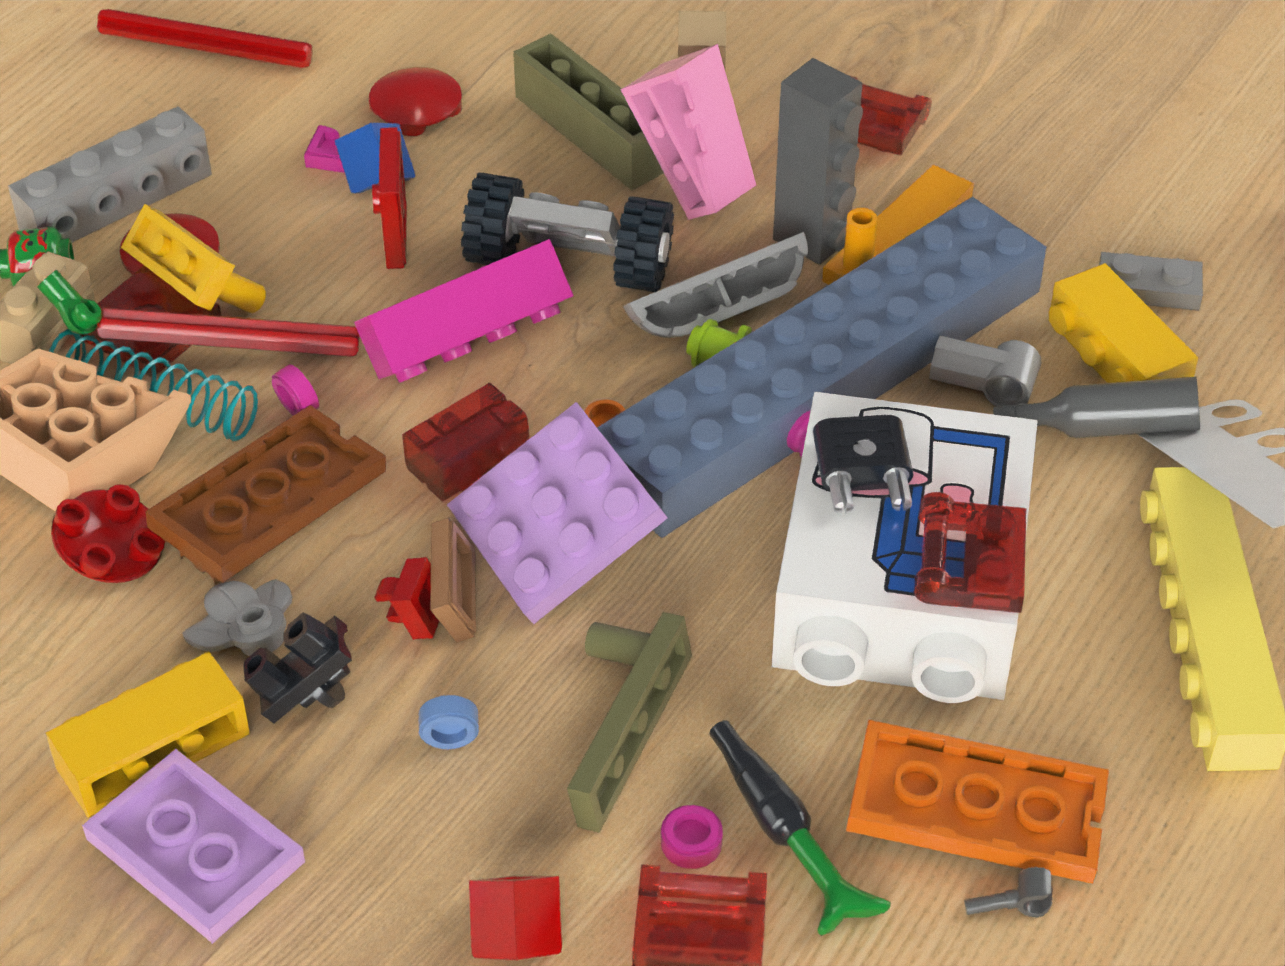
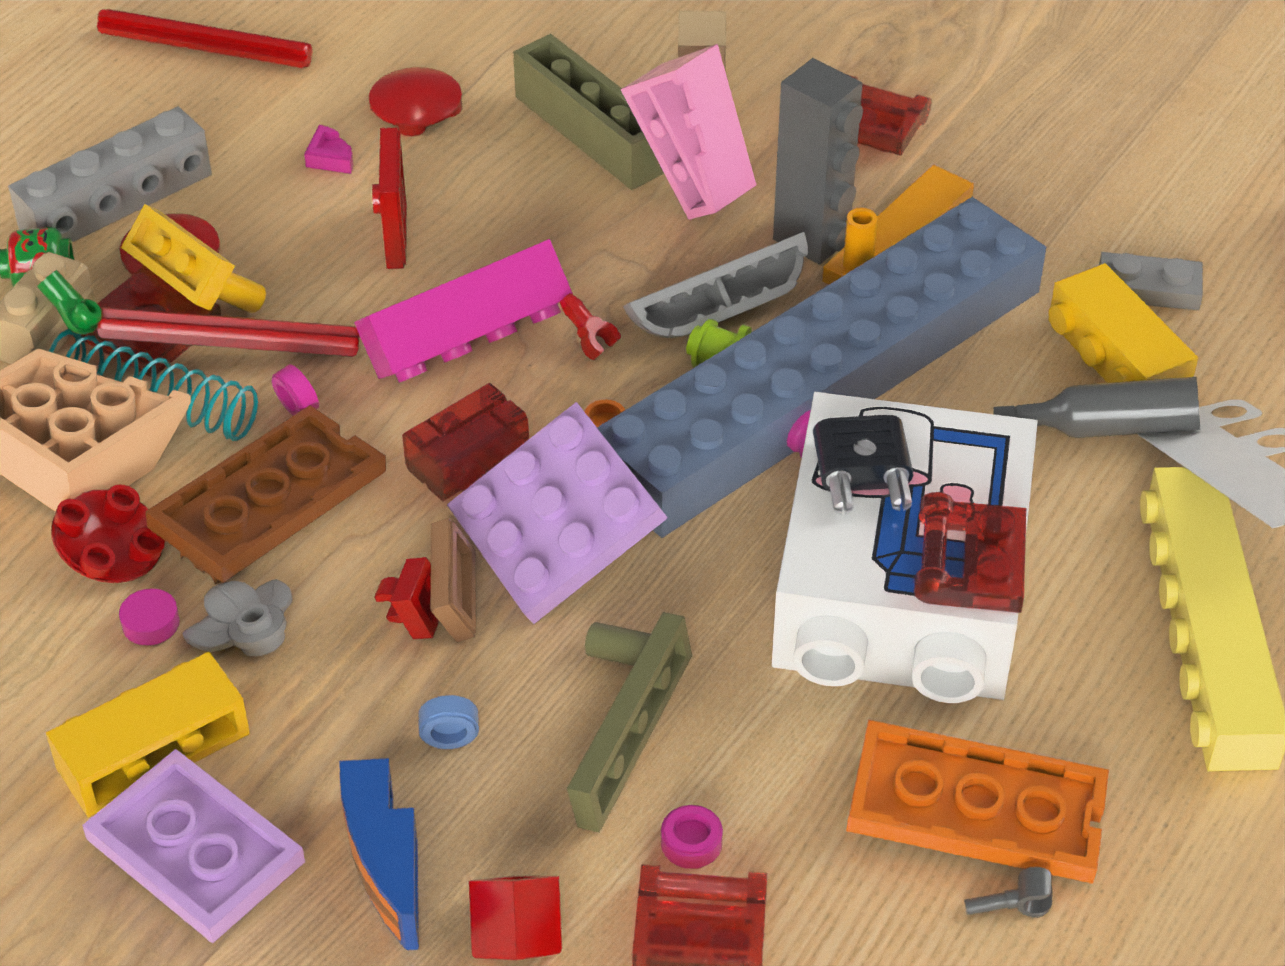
(149, 616): none -> dark pink tile
(306, 673): black hips -> none
(360, 156): blue panel -> none
(382, 845): none -> blue slope
(499, 214): black plate -> none
(589, 326): none -> red piece
(788, 824): piece -> none
(1001, 373): light grey piece -> none

